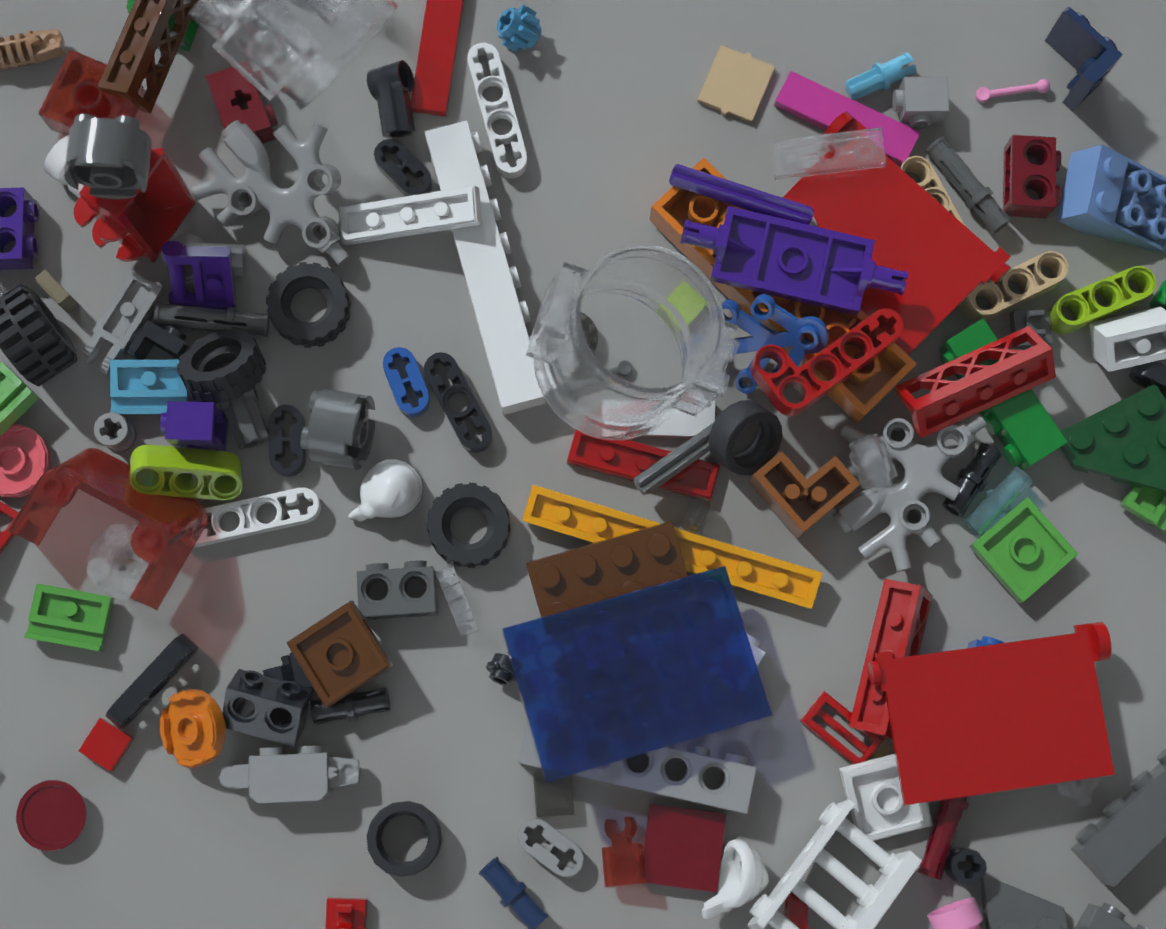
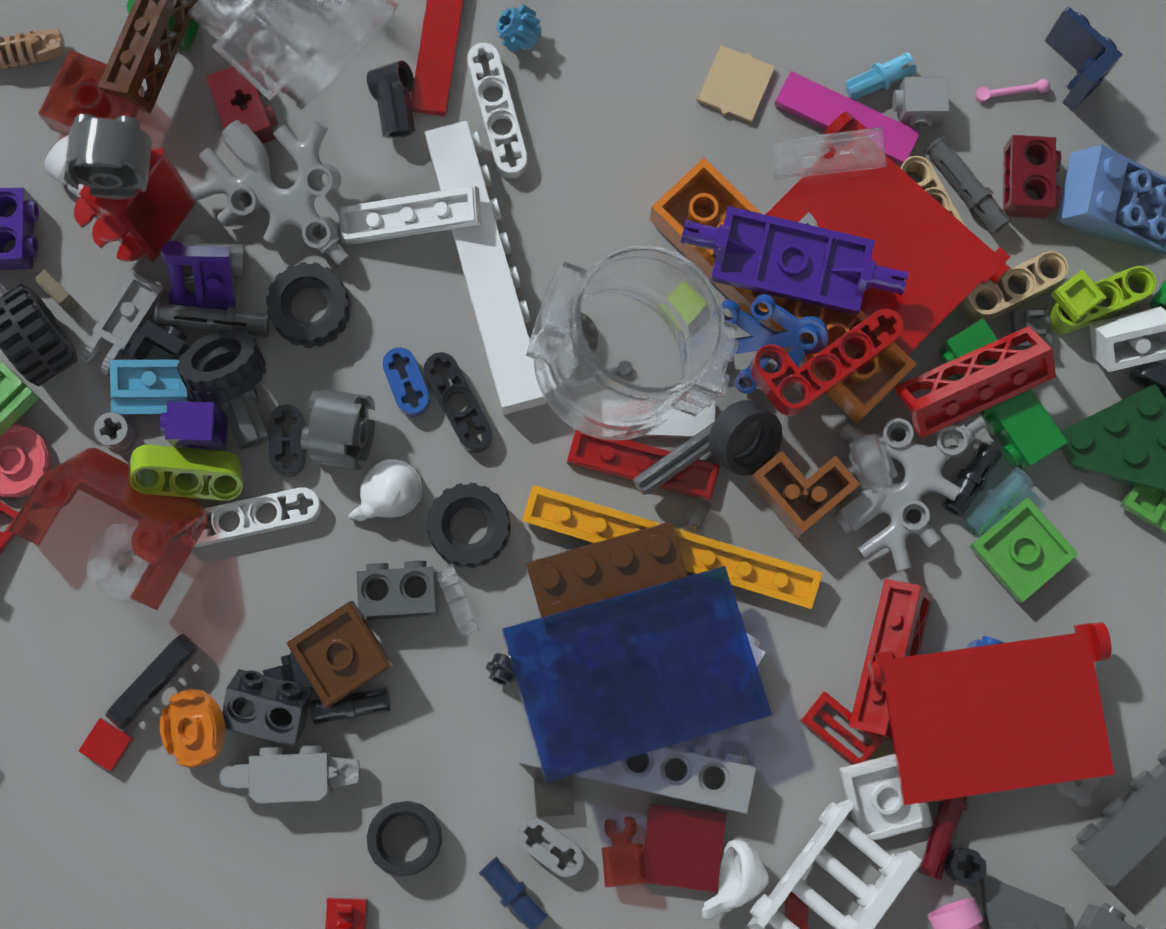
(51, 815): dark red piece -> none
(69, 617): bright green plate -> none
(408, 162): black beam -> none
(739, 195): dark purple axle -> none
(1078, 296): none -> lime tile

